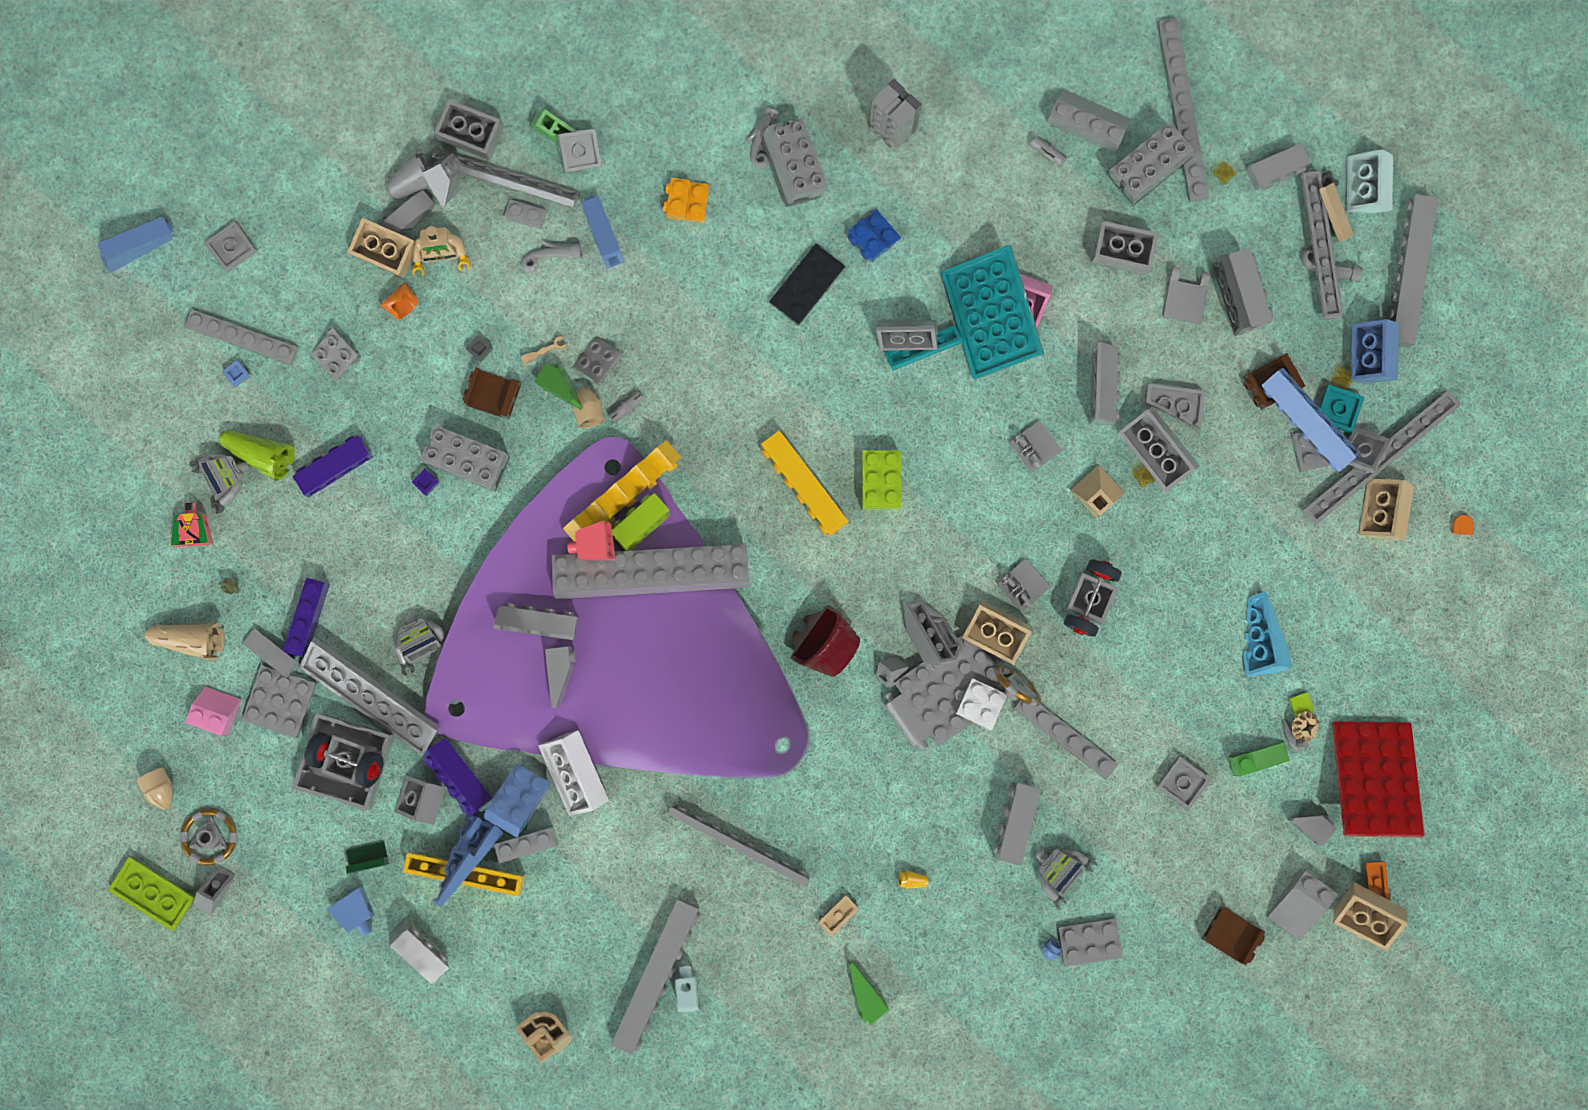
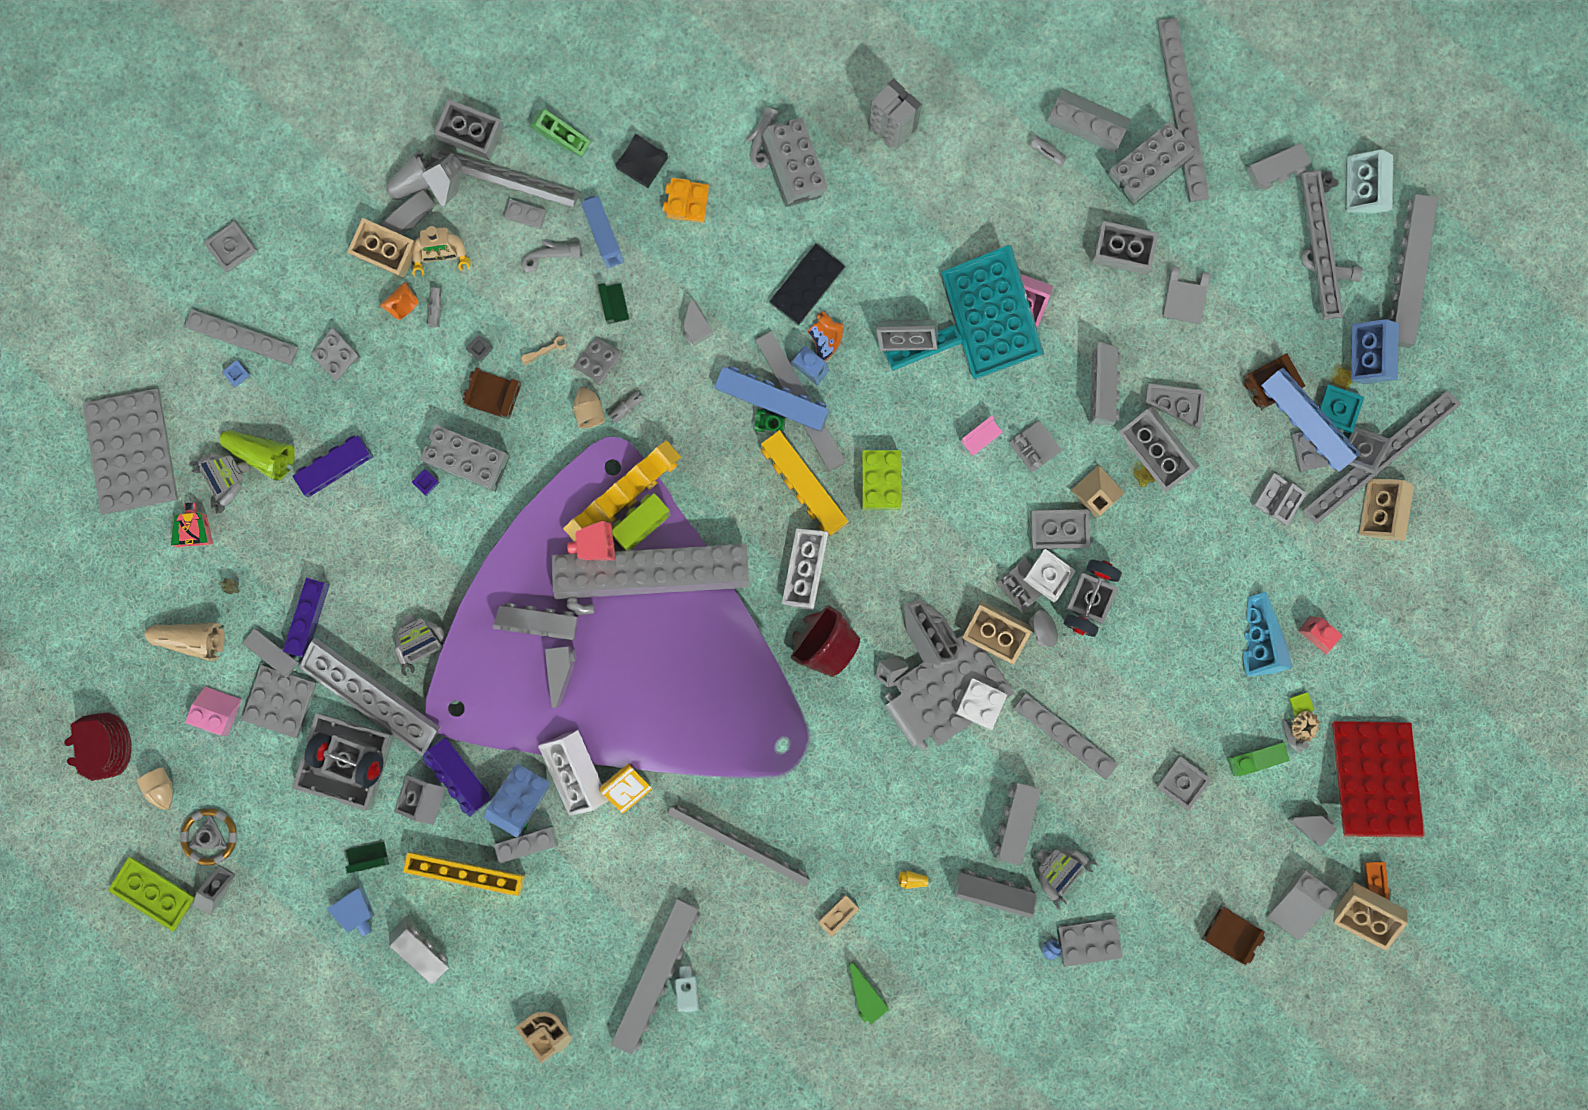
(99, 746): none -> dark red piece
(130, 451): none -> light grey plate
(134, 243): medium blue slope -> none
(434, 307): none -> light grey pin
(474, 843): medium blue wedge -> none
(558, 384): bright green slope -> none
(579, 150): light grey plate -> none
(579, 609): none -> light grey arm
(613, 303): none -> dark green panel
(625, 788): none -> tile
(642, 161): none -> black brick
(695, 325): none -> light grey slope
(764, 421): none -> green plate
(772, 399): none -> medium blue brick
(788, 379): none -> light grey tile
(804, 568): none -> white slope
(810, 365): none -> medium blue torso
(826, 335): none -> orange arm
(873, 236): blue plate -> none
(981, 436): none -> bright pink panel
(995, 894): none -> light grey slope
(1017, 686): light grey piece -> none
(1044, 629): none -> light grey dish
(1049, 575): none -> white plate
(1060, 529): none -> light grey plate
(1230, 173): clear yellow plate -> none
(1242, 292): piece -> none
(1279, 499): none -> light grey slope
(1320, 634): none -> coral torso
(1336, 212): tan tile -> none
(1463, 525): orange tile -> none

